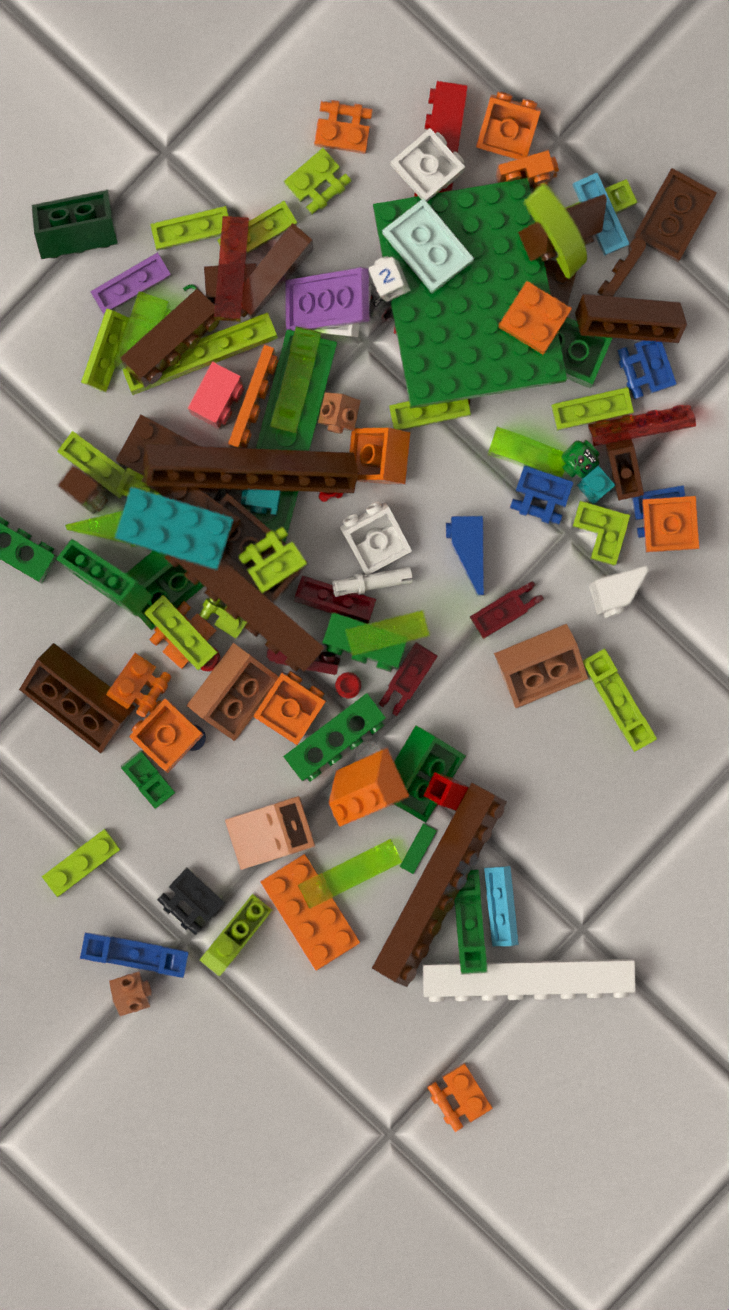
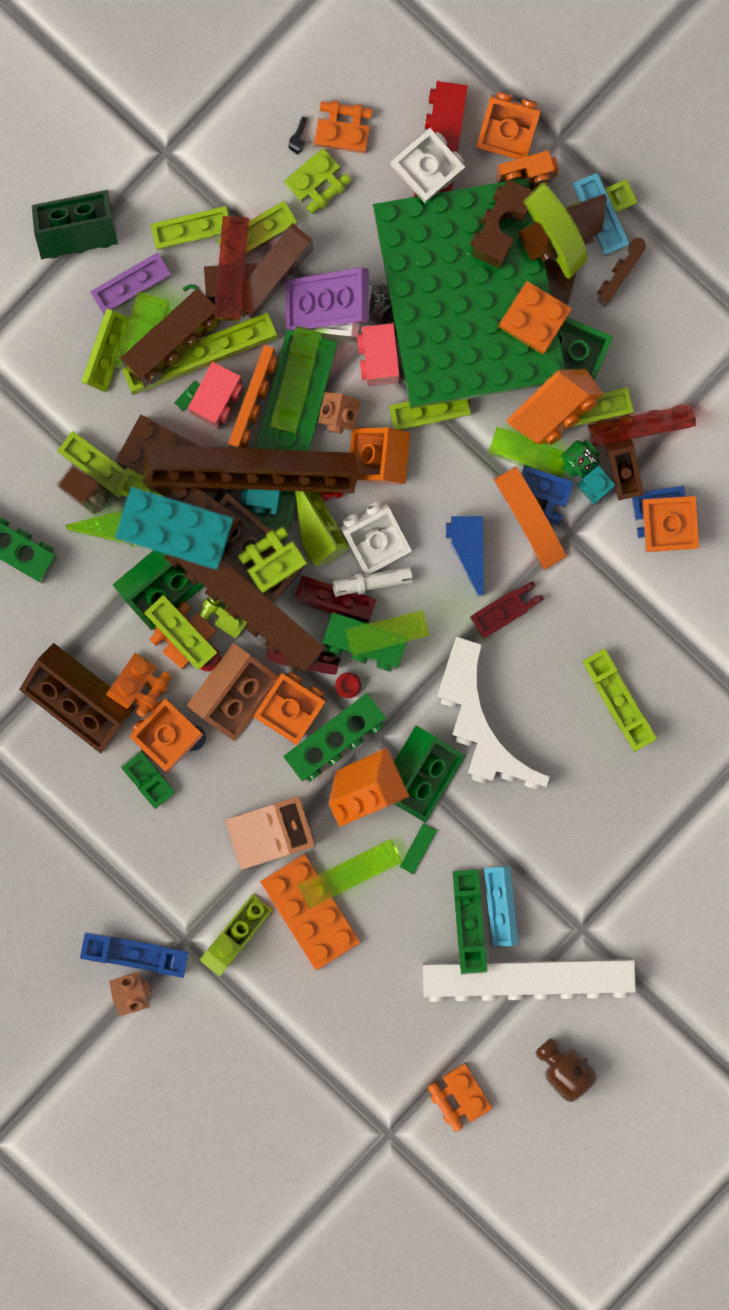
(81, 863): lime plate -> none
(104, 577): green brick -> none
(187, 396): none -> green piece
(196, 895): black plate -> none
(295, 143): none -> black hand
(319, 530): none -> lime slope
(380, 355): none -> coral brick
(389, 278): white brick -> none
(409, 676): dark red hinge -> none
(427, 245): light aqua plate -> none
(439, 885): reddish brown brick -> none
(446, 791): red brick -> none
(489, 756): none -> white arch
(492, 244): none -> reddish brown arch
(530, 517): none -> orange slope
(541, 665): nougat slope -> none
(556, 406): none -> orange slope
(567, 1071): none -> reddish brown piece
(608, 526): lime plate -> none
(616, 591): white slope -> none
(630, 318): reddish brown brick -> none
(654, 365): blue plate -> none
(675, 214): reddish brown plate -> none

